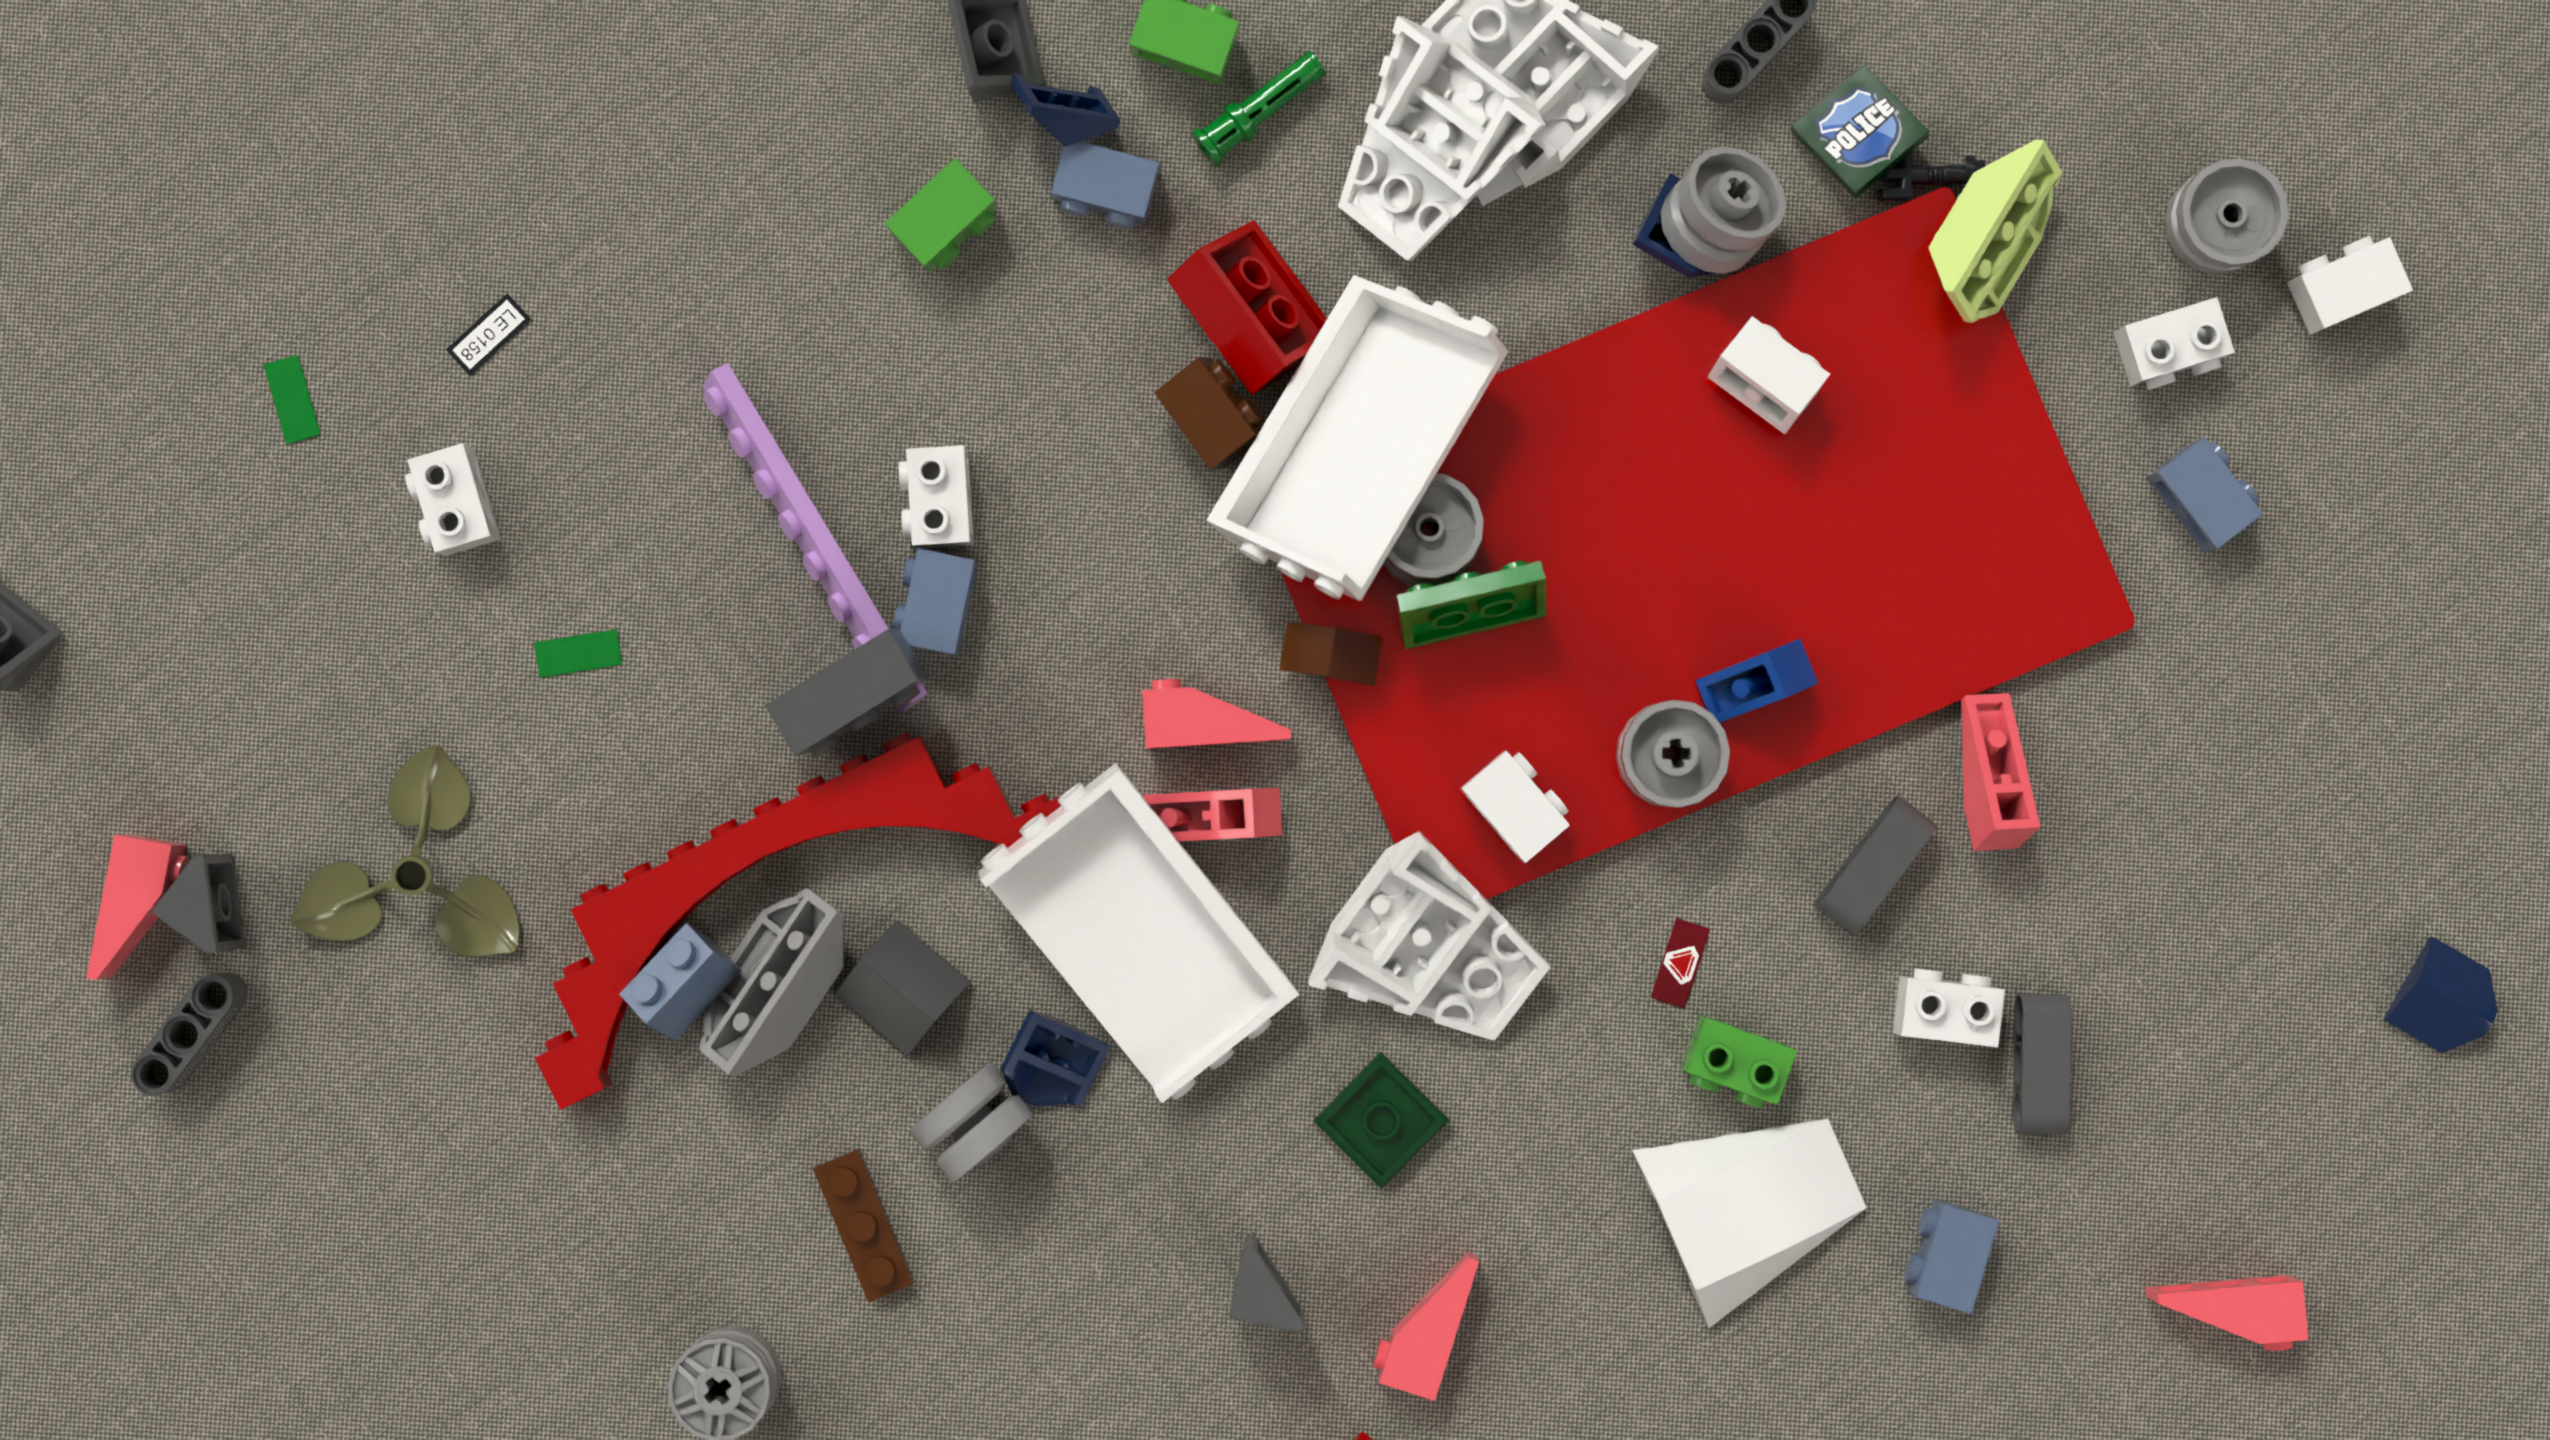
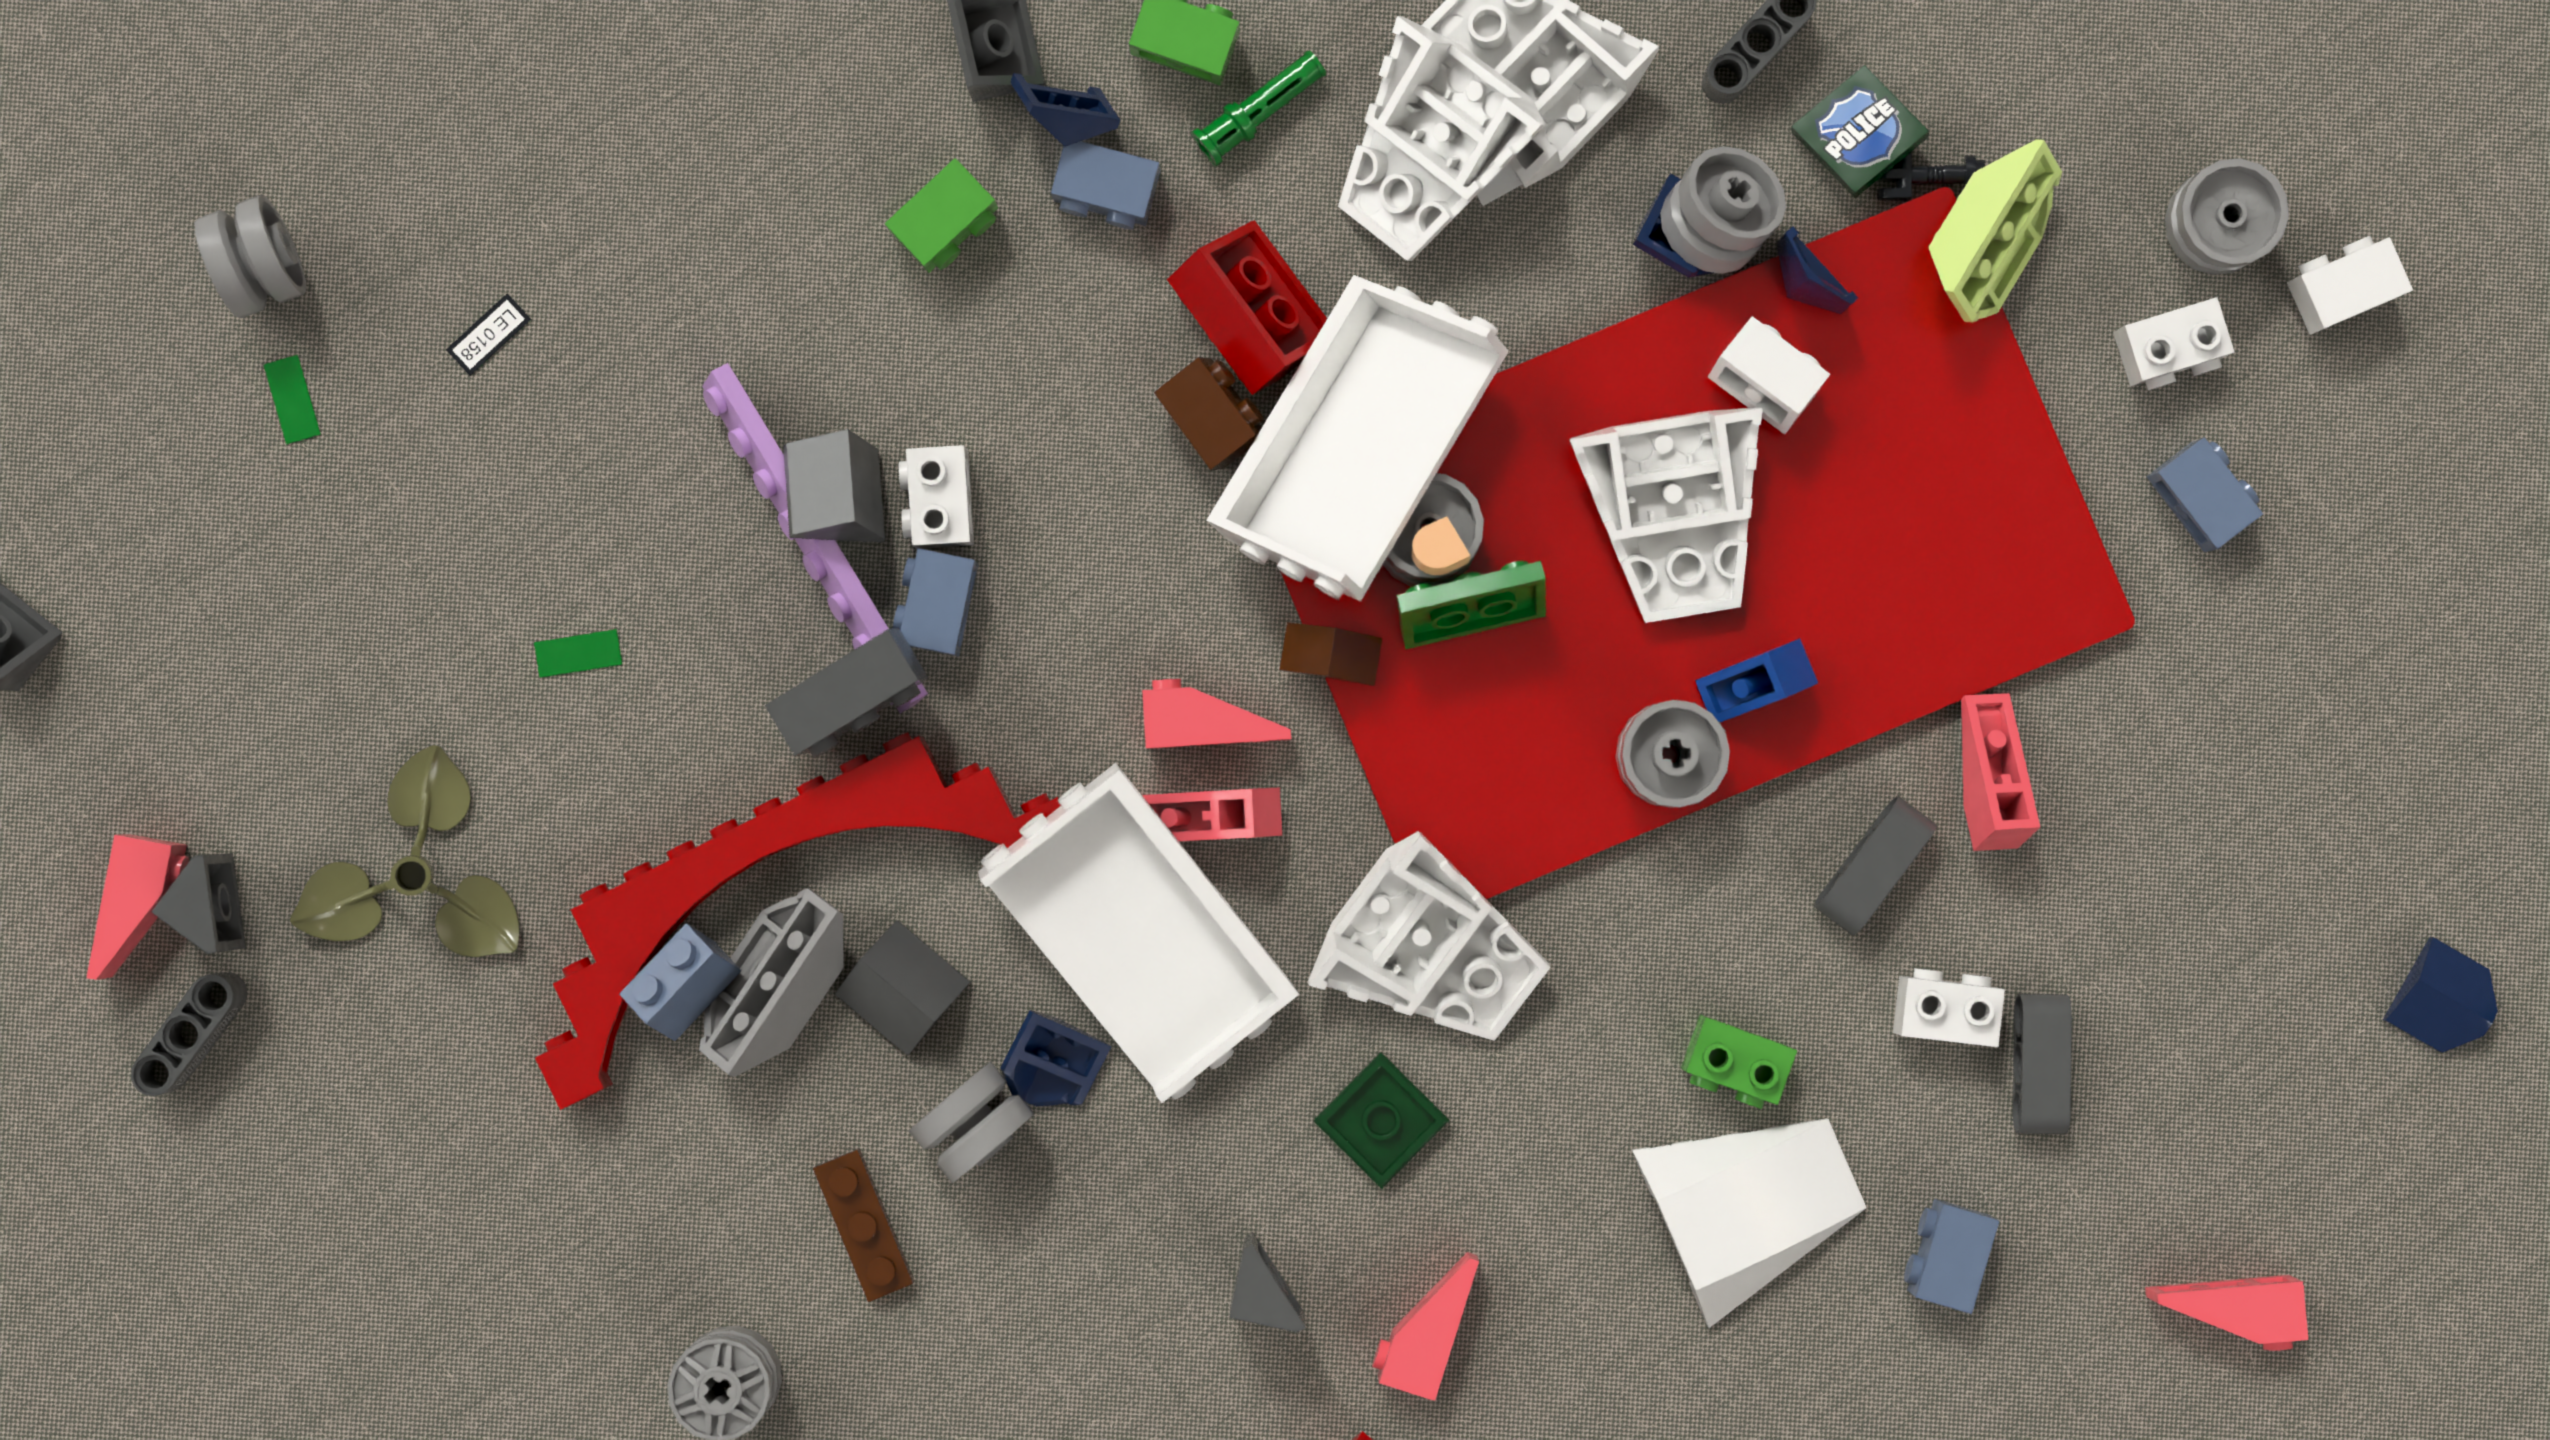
(250, 256): none -> light grey wheel
(452, 500): white brick -> none
(834, 488): none -> slope
(1439, 548): none -> light nougat tile
(1515, 805): white brick -> none
(1676, 506): none -> white wedge
(1680, 963): dark red sticker -> none
(1808, 278): none -> dark blue slope

